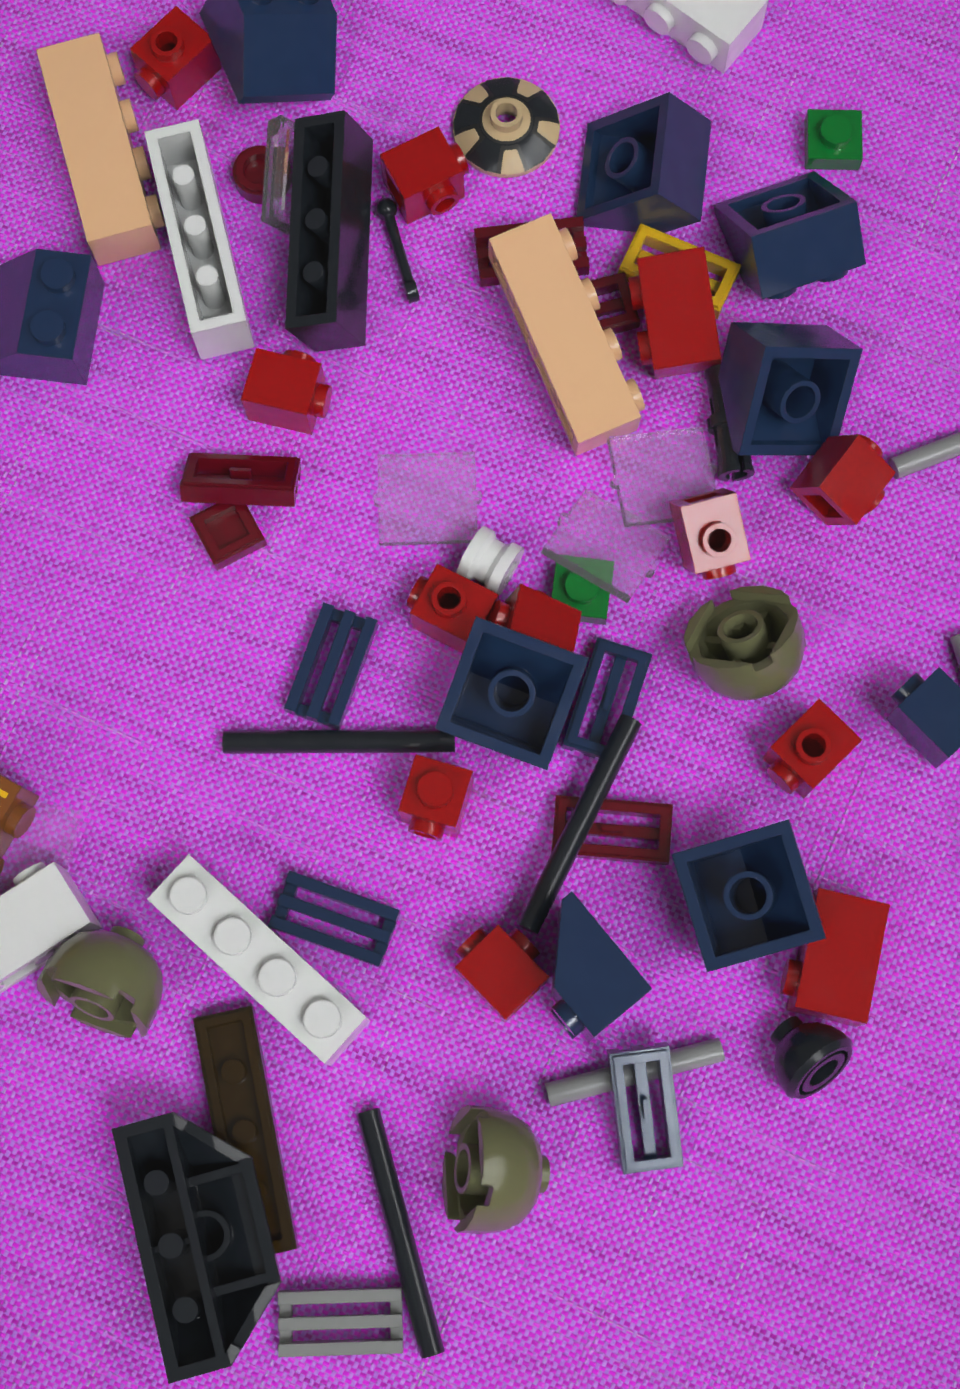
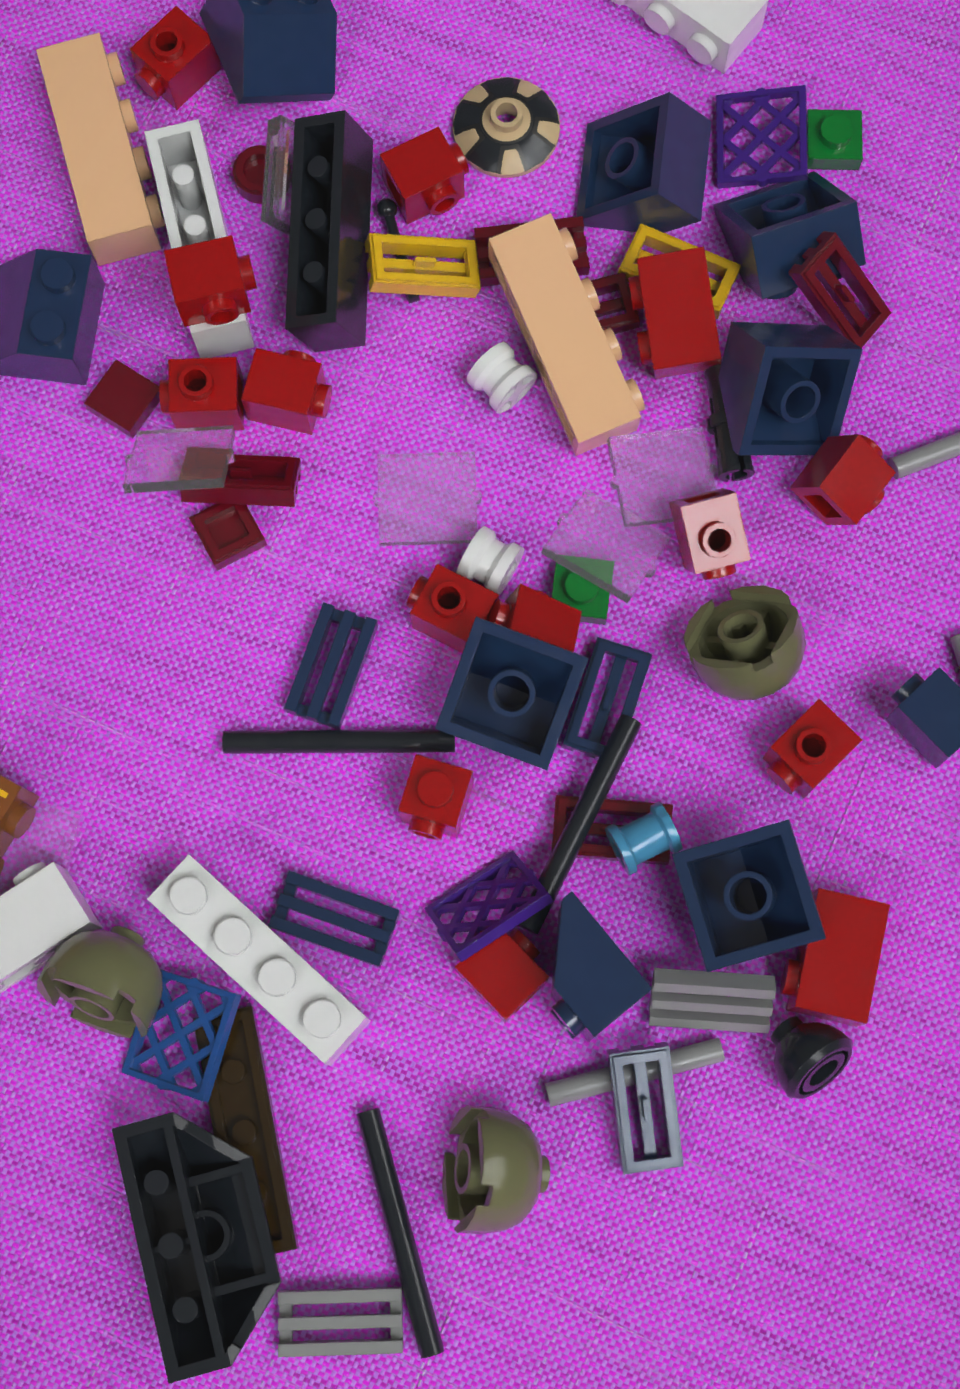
(123, 398): none -> dark red tile
(179, 459): none -> clear piece
(203, 392): none -> red brick
(210, 281): none -> red brick
(215, 1049): none -> blue window
(425, 273): none -> yellow tile
(492, 928): none -> dark purple window
(501, 377): none -> white wheel
(644, 838): none -> dark azure bush
(711, 1000): none -> light grey tile
(762, 175): none -> dark purple window
(805, 277): none -> dark red tile

